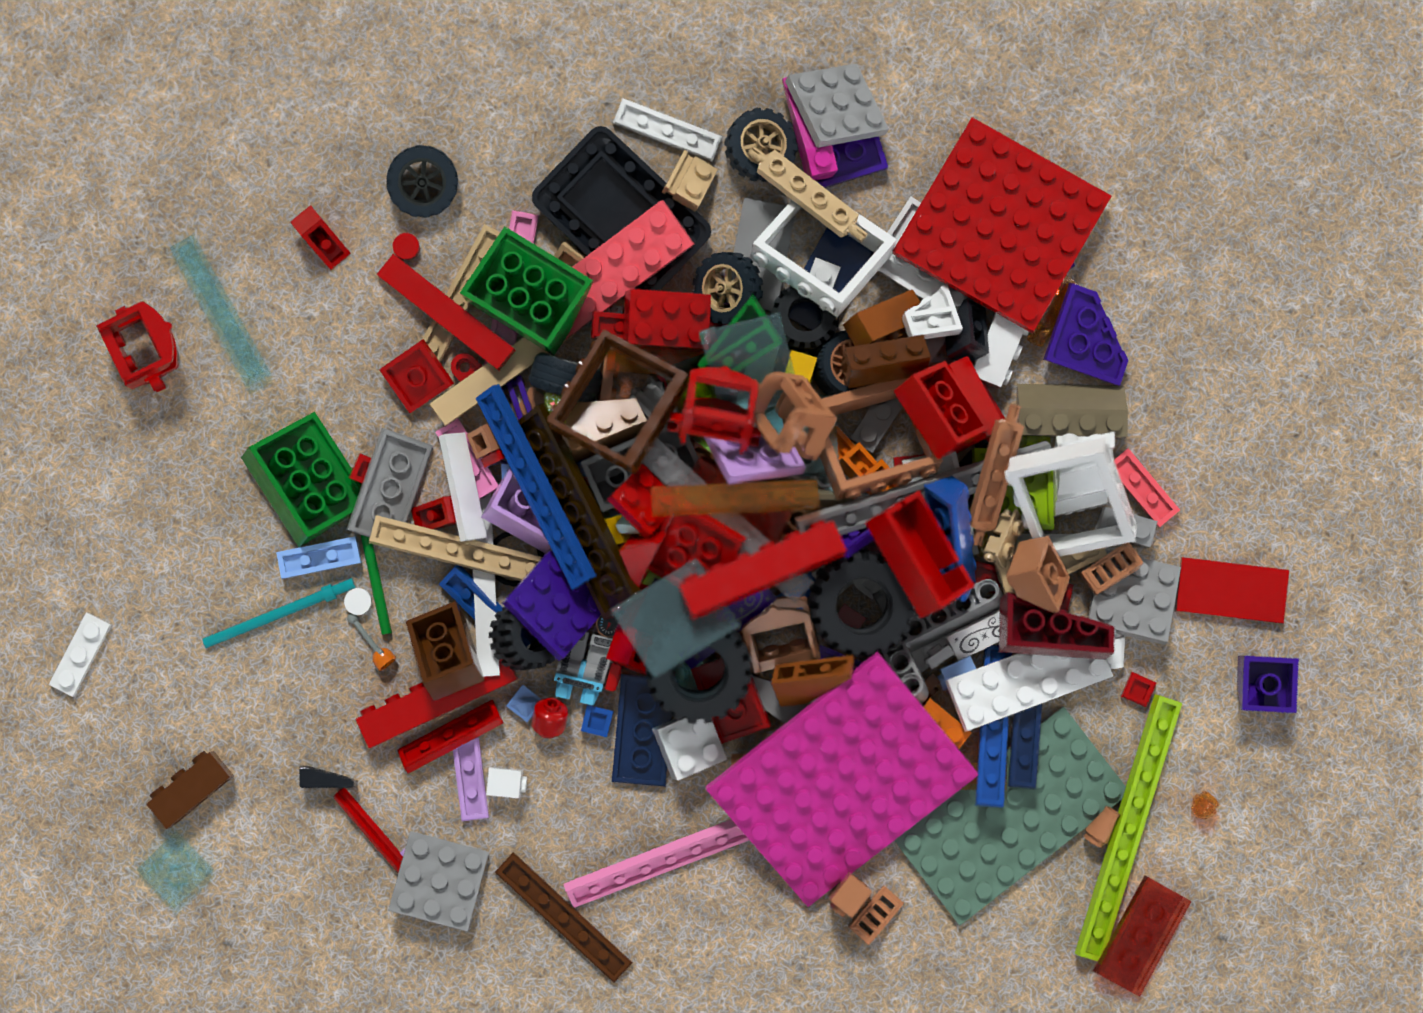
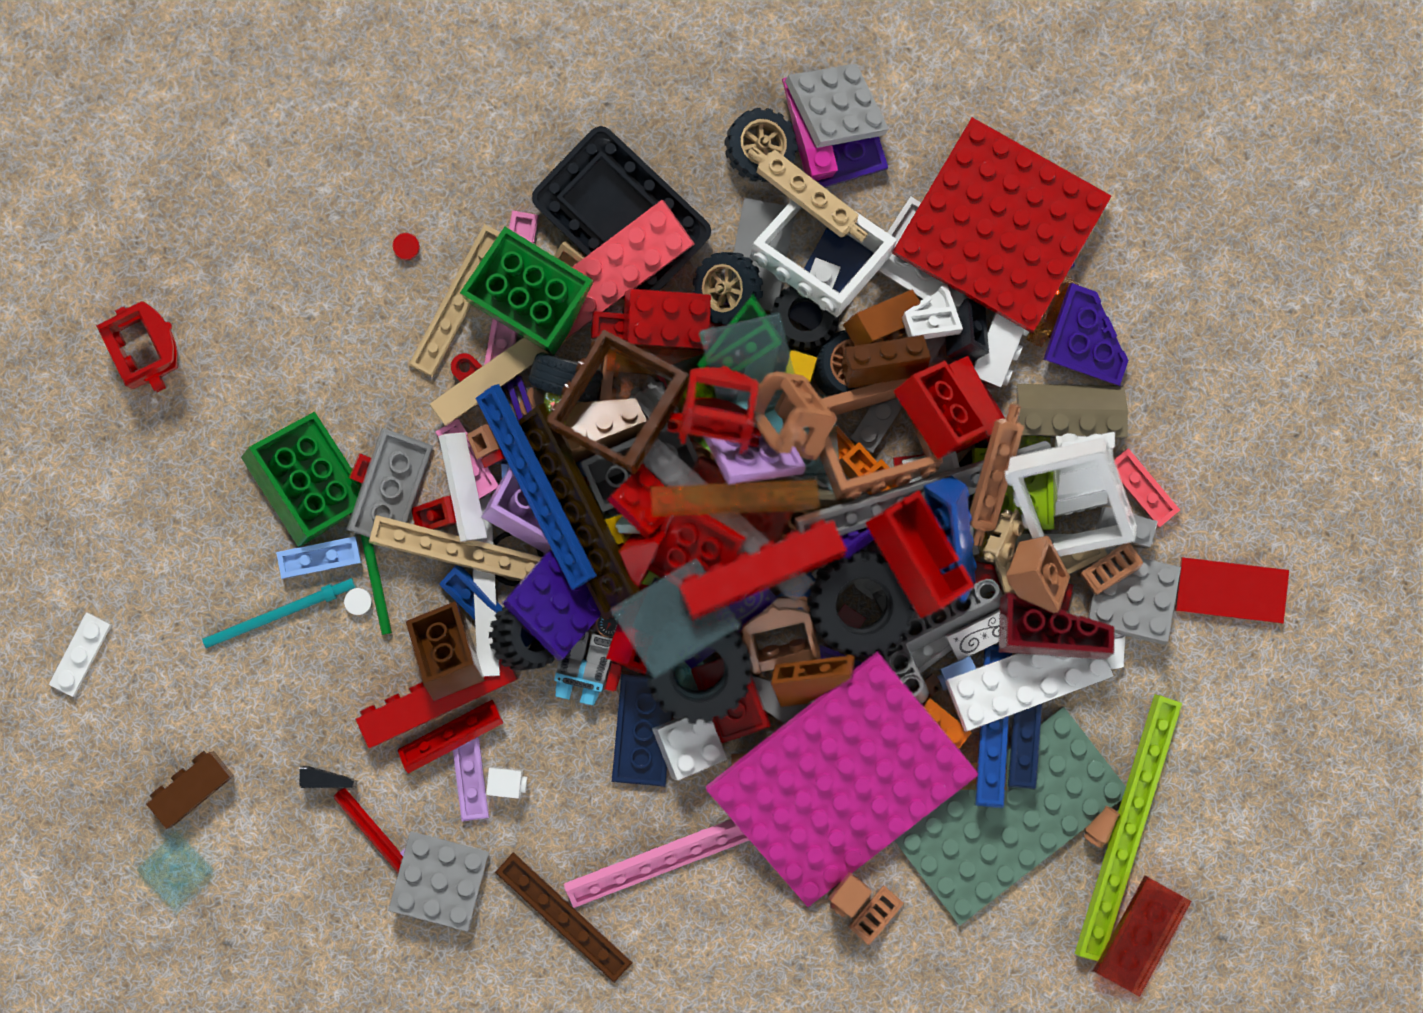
(220, 310): clear light blue tile -> none
(320, 237): red slope -> none
(382, 656): hinge -> none
(407, 203): black wheel -> none
(416, 376): red plate -> none
(446, 312): red tile -> none
(523, 703): medium blue tile -> none
(549, 718): red head -> none
(597, 720): blue plate -> none
(667, 130): white tile -> none
(690, 180): tan plate -> none
(938, 655): light grey plate -> none
(1138, 689): red tile -> none
(1204, 805): clear orange plate -> none
(1268, 683): dark purple slope -> none

